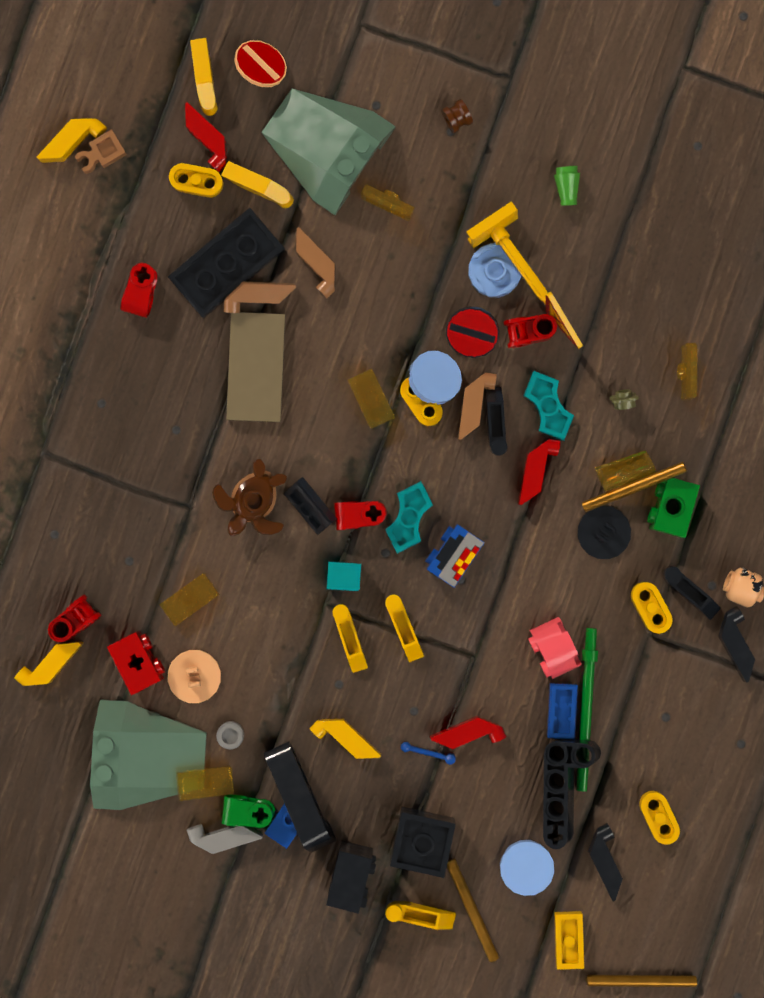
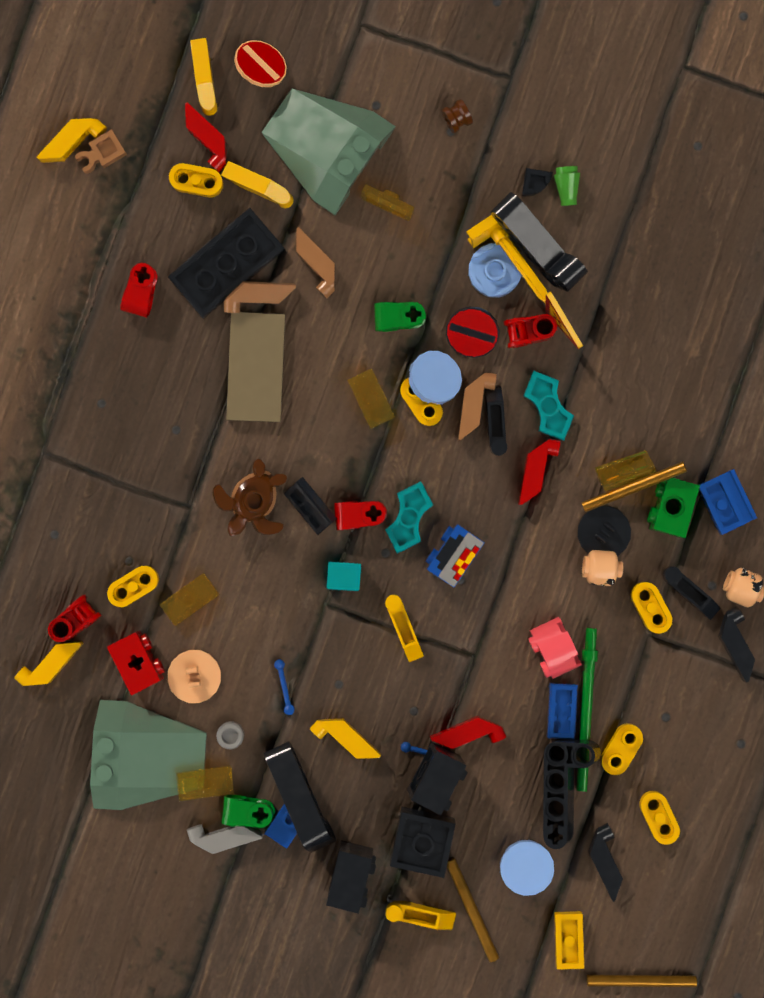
(133, 585): none -> yellow plate
(289, 708): none -> blue hinge
(349, 638): yellow piece -> none
(392, 316): none -> green piece
(437, 778): none -> black container
(535, 181): none -> black tile
(537, 244): none -> beam
(602, 568): none -> light nougat head
(619, 748): none -> yellow plate
(624, 399): olive plate -> none
(688, 371): clear yellow plate -> none
(727, 502): none -> blue plate

